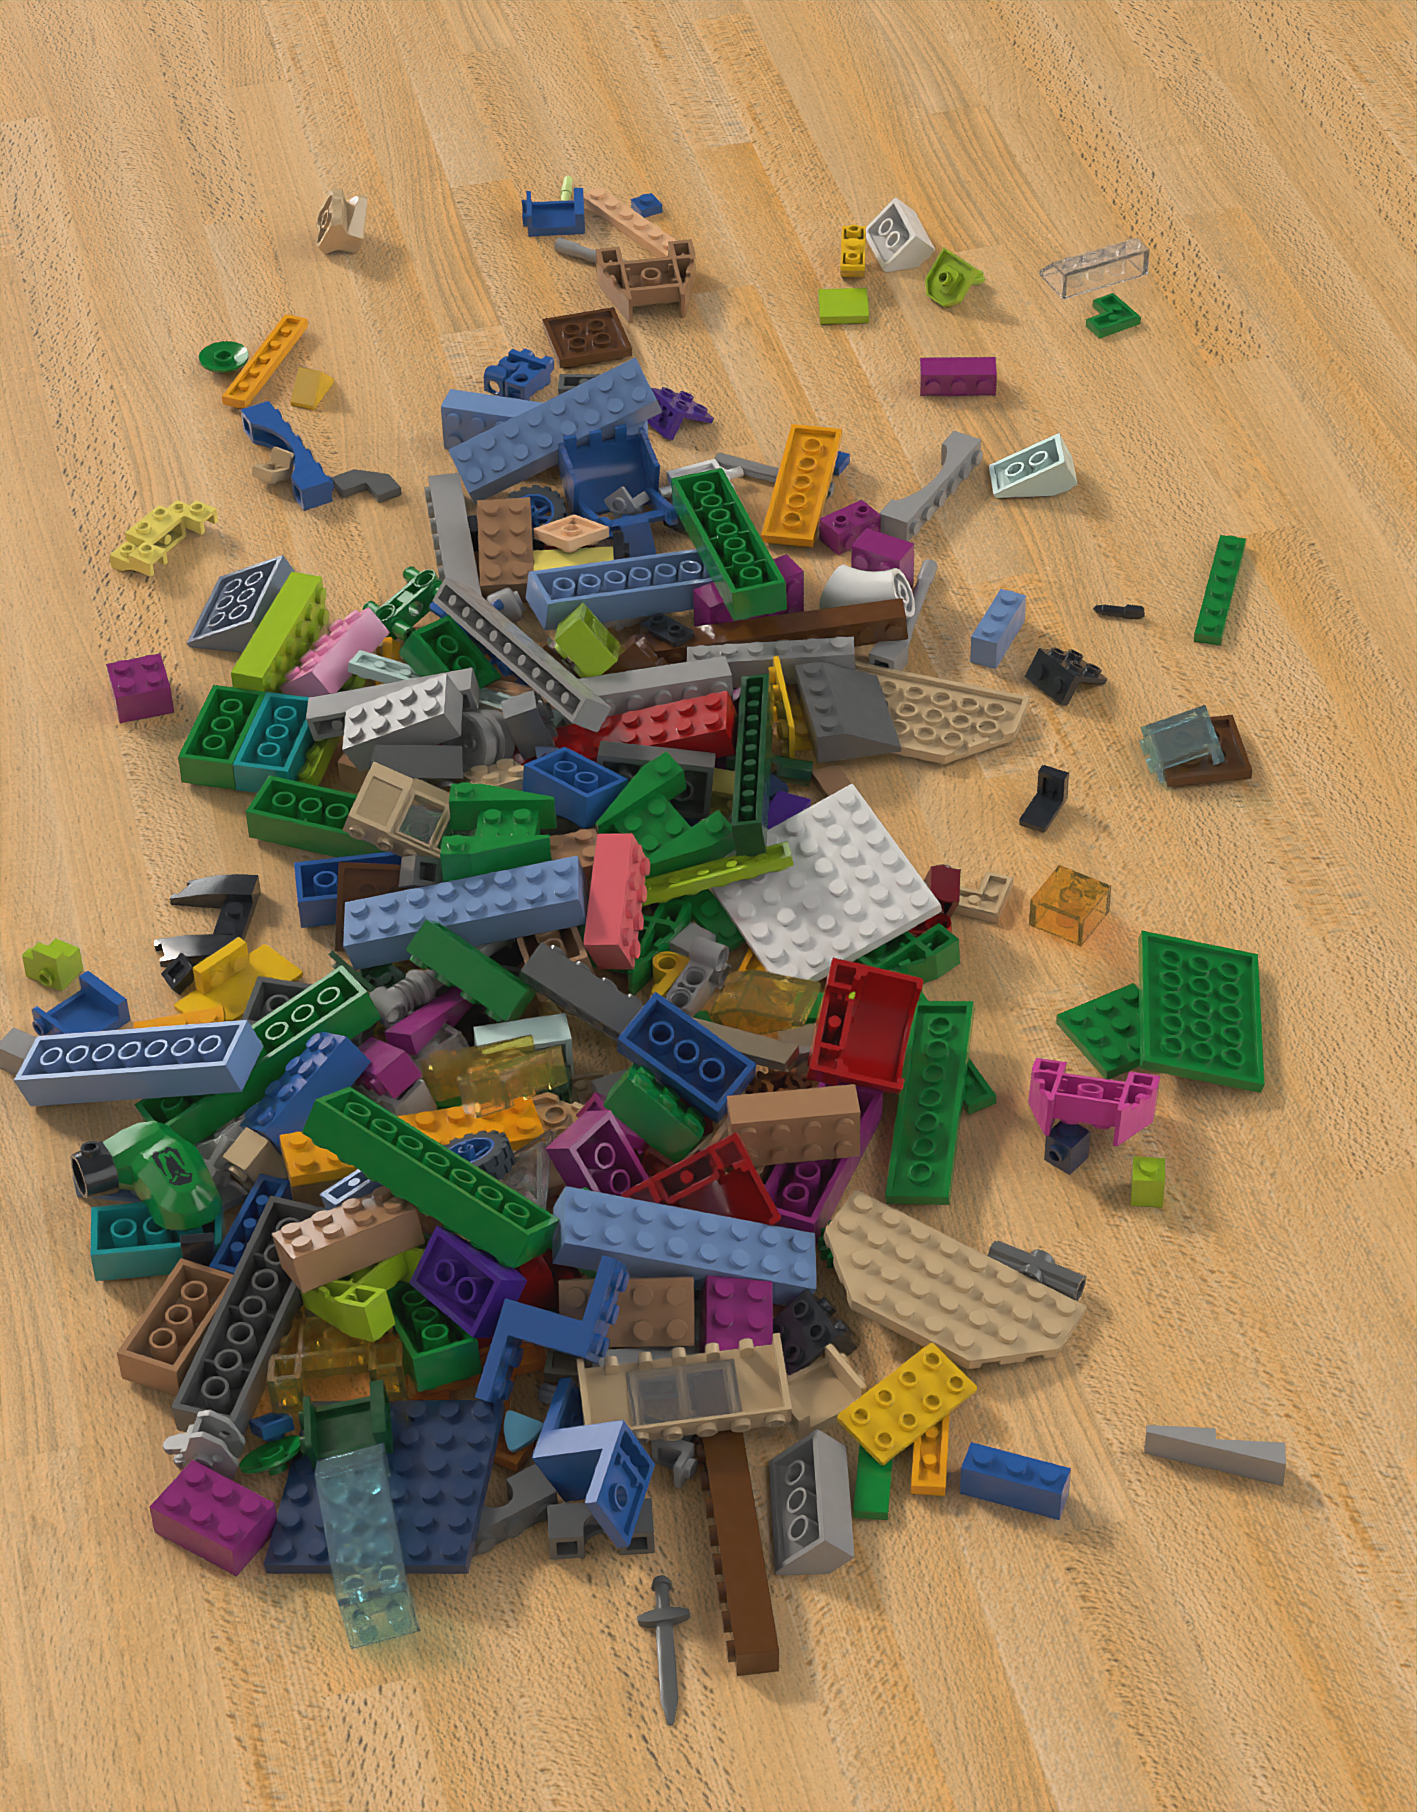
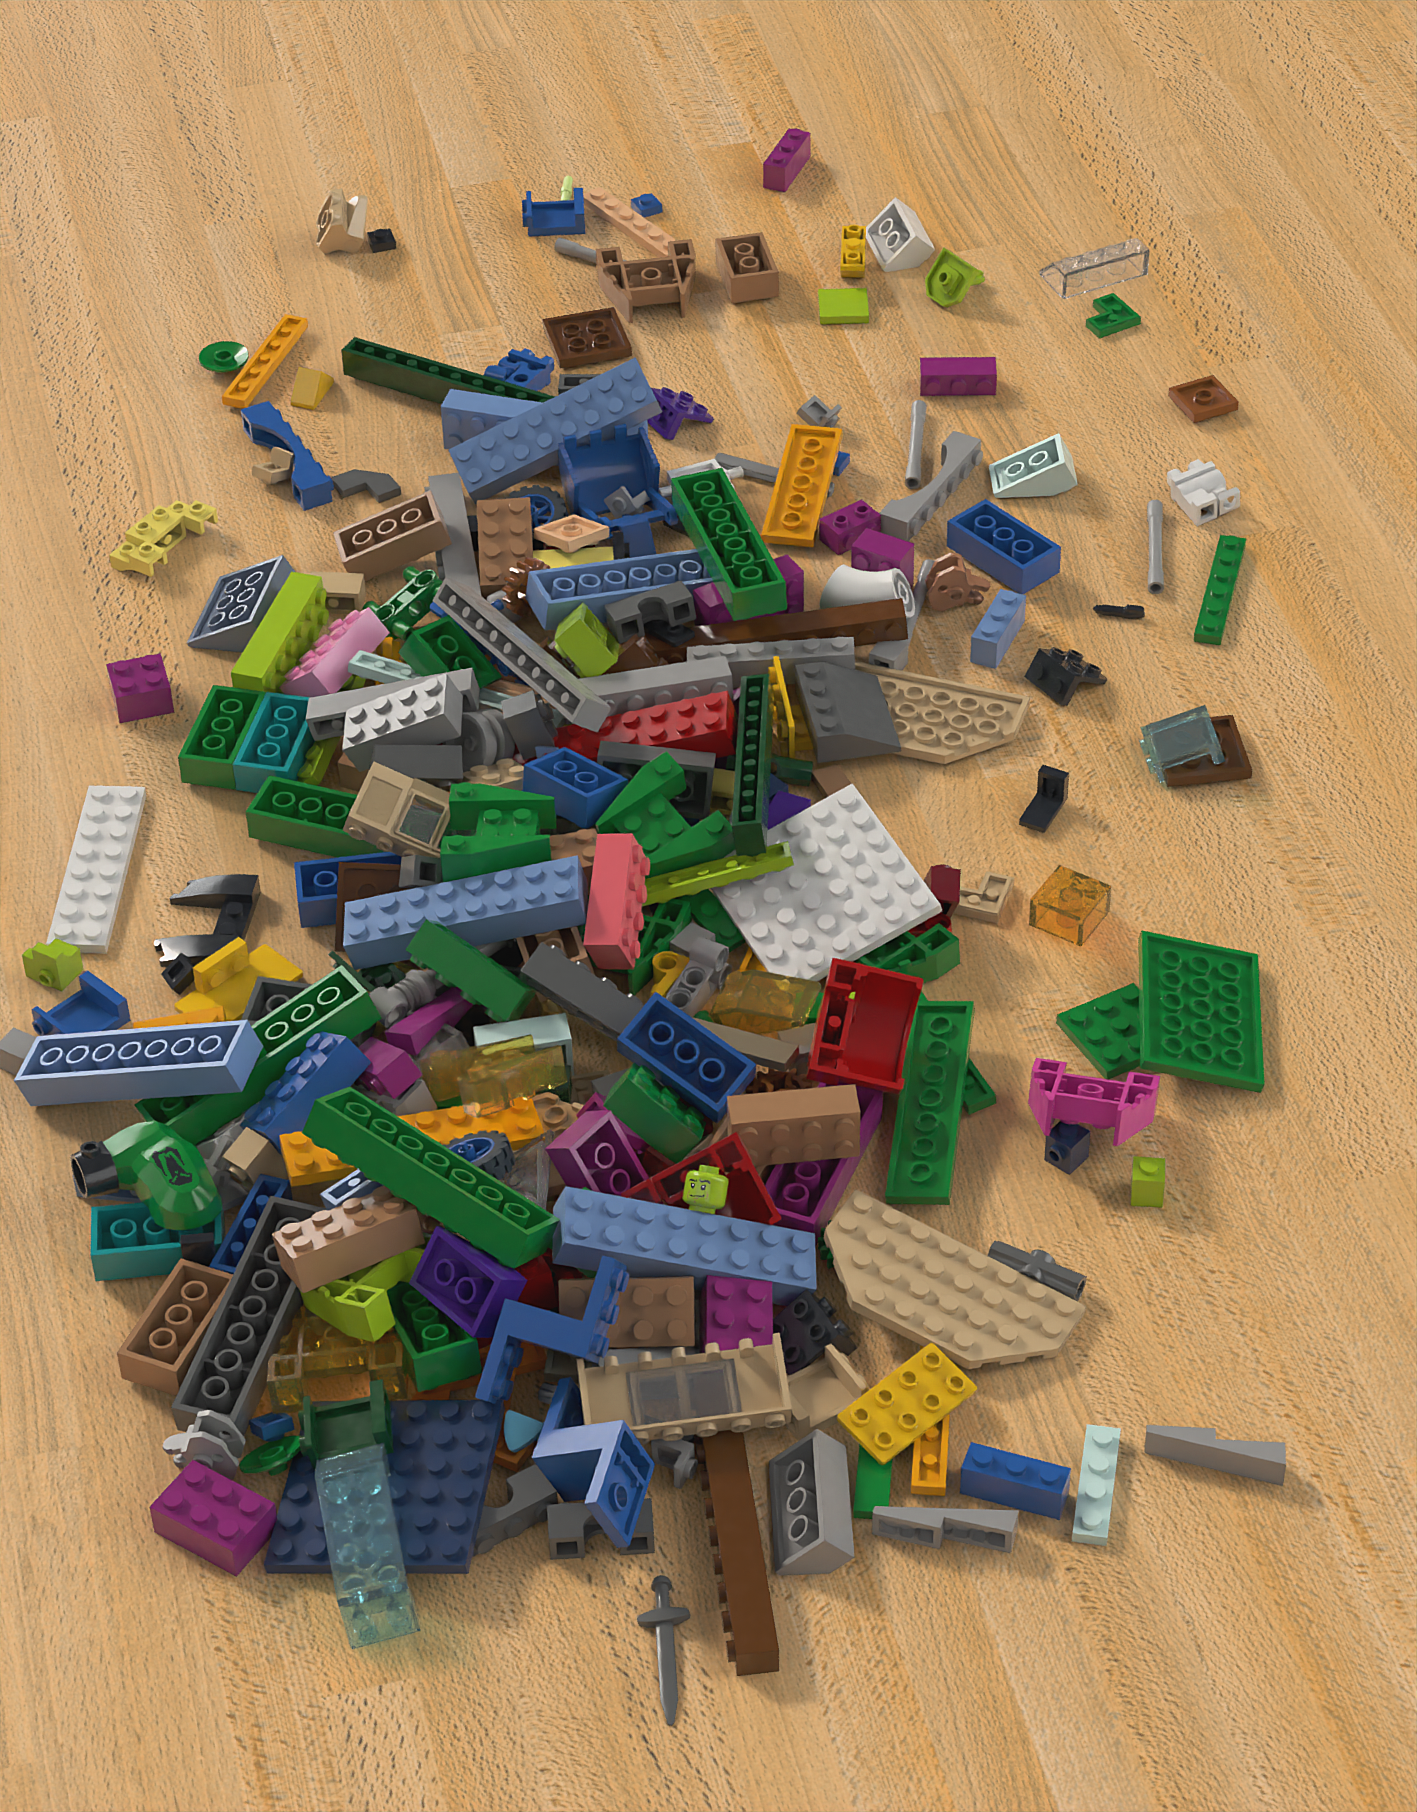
(97, 867): none -> white plate
(343, 591): none -> tan brick
(381, 240): none -> black plate
(393, 537): none -> medium nougat brick
(422, 376): none -> dark green brick
(517, 586): none -> dark orange gear
(667, 603): none -> dark grey arch
(705, 1189): none -> lime head
(747, 267): none -> medium nougat brick
(786, 160): none -> magenta brick
(818, 414): none -> light grey bracket
(913, 470): none -> light grey piece
(930, 1525): none -> light grey slope
(953, 584): none -> nougat hinge
(1003, 546): none -> blue brick
(1096, 1485): none -> light aqua plate
(1155, 572): none -> light grey piece
(1202, 489): none -> white hips
(1203, 398): none -> dark orange plate

